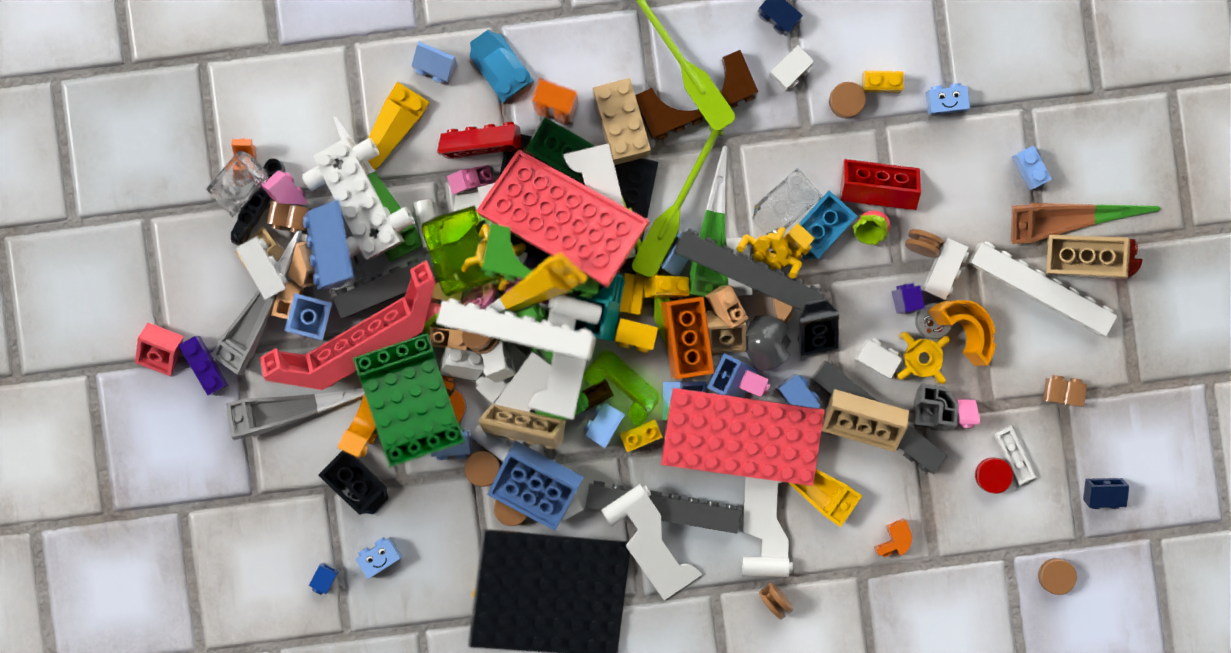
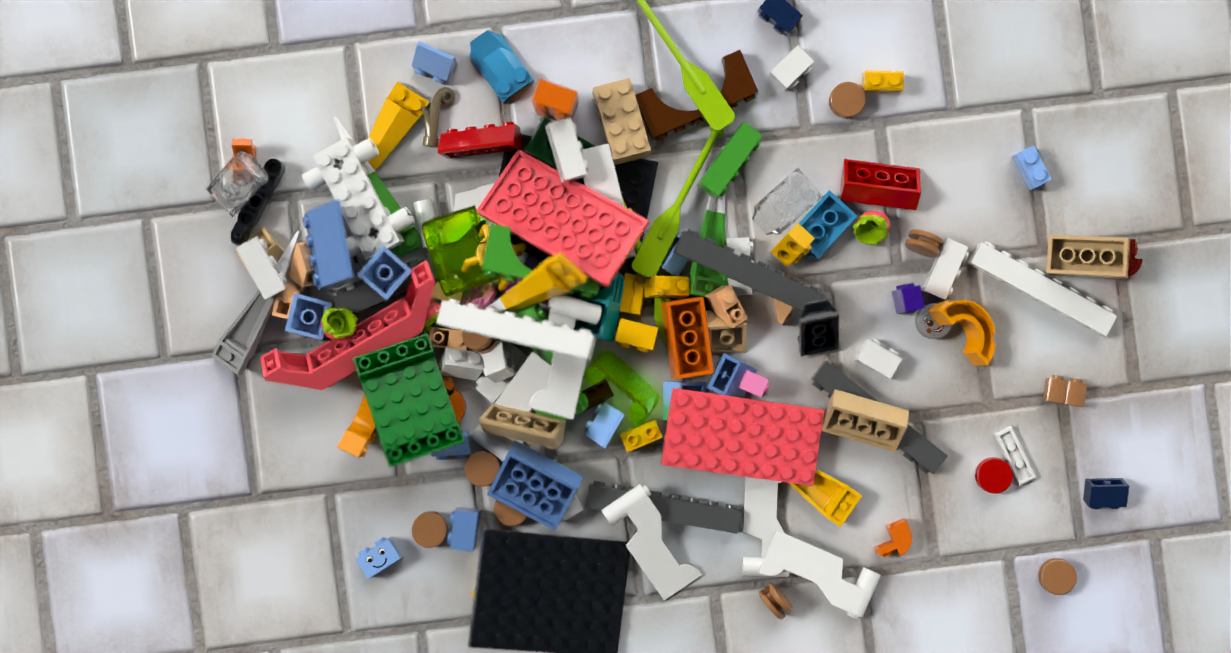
(158, 349): coral slope -> none
(203, 365): dark purple brick -> none
(261, 415): light grey plate -> none
(282, 190): bright pink slope -> none
(287, 216): medium nougat brick -> none
(323, 579): blue brick -> none
(338, 323): none -> lime hair
(355, 483): black slope -> none
(384, 272): none -> light blue slope
(429, 529): none -> medium nougat head
(432, 118): none -> dark tan plant
(465, 529): none -> medium blue brick
(470, 179): bright pink slope -> none
(566, 150): none -> white brick
(729, 160): none -> bright green brick
(767, 342): dark grey brick -> none
(772, 241): yellow plate -> none
(795, 392): medium blue slope -> none
(823, 569): none -> white door
(912, 362): yellow plate -> none
(935, 408): dark grey brick -> none
(947, 100): light blue brick -> none
(967, 413): bright pink slope -> none
(1040, 220): nougat plate -> none

